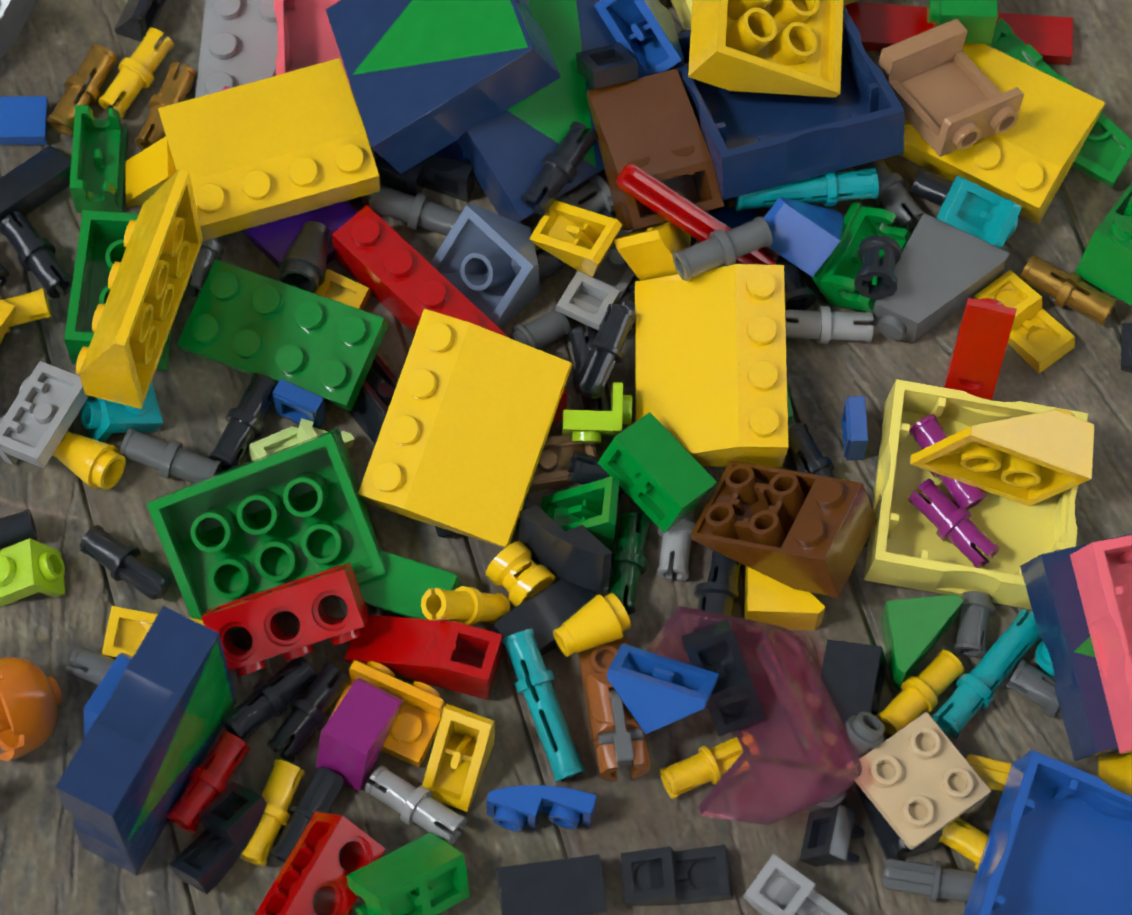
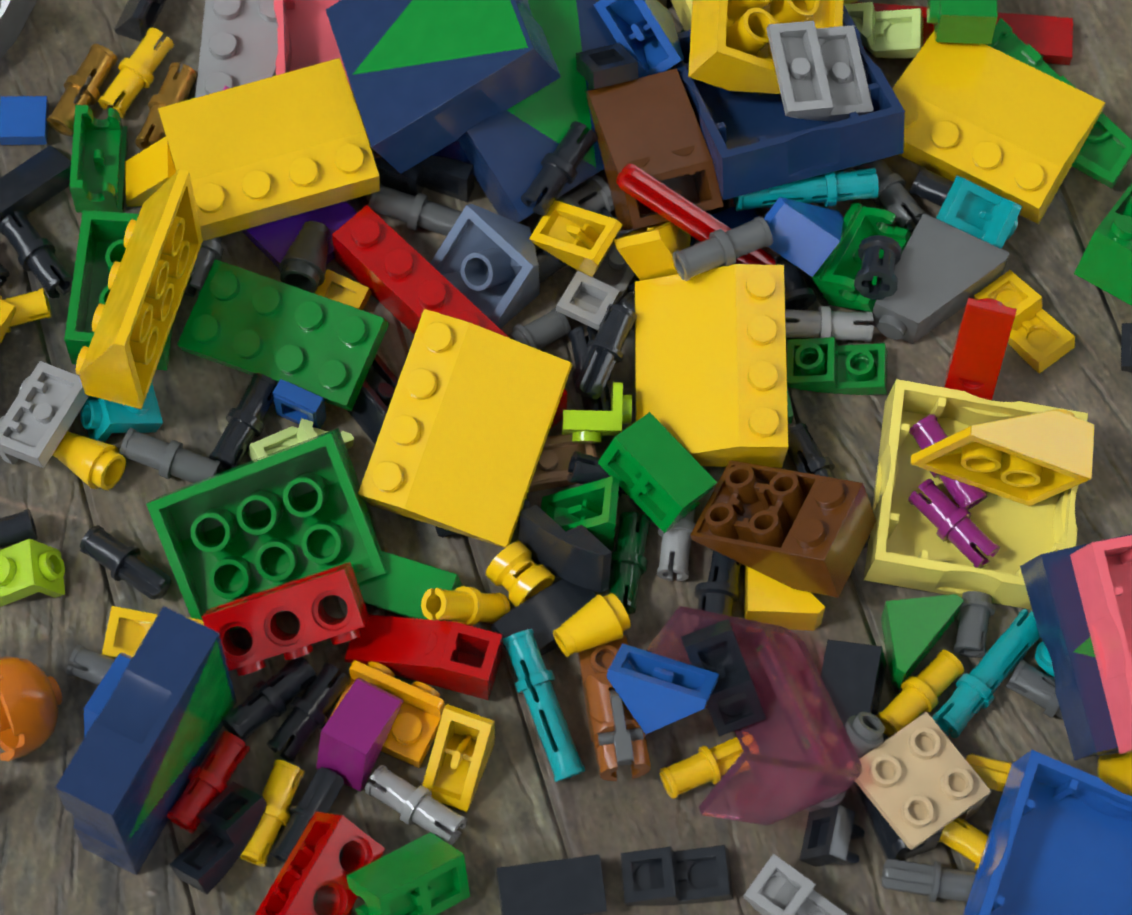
(523, 805): blue slope -> none
(819, 71): none -> light grey slope
(835, 368): none -> green slope
(854, 428): blue tile -> none
(888, 32): none -> yellowish green slope
(945, 91): medium nougat panel -> none
(1068, 289): pearl gold pin -> none

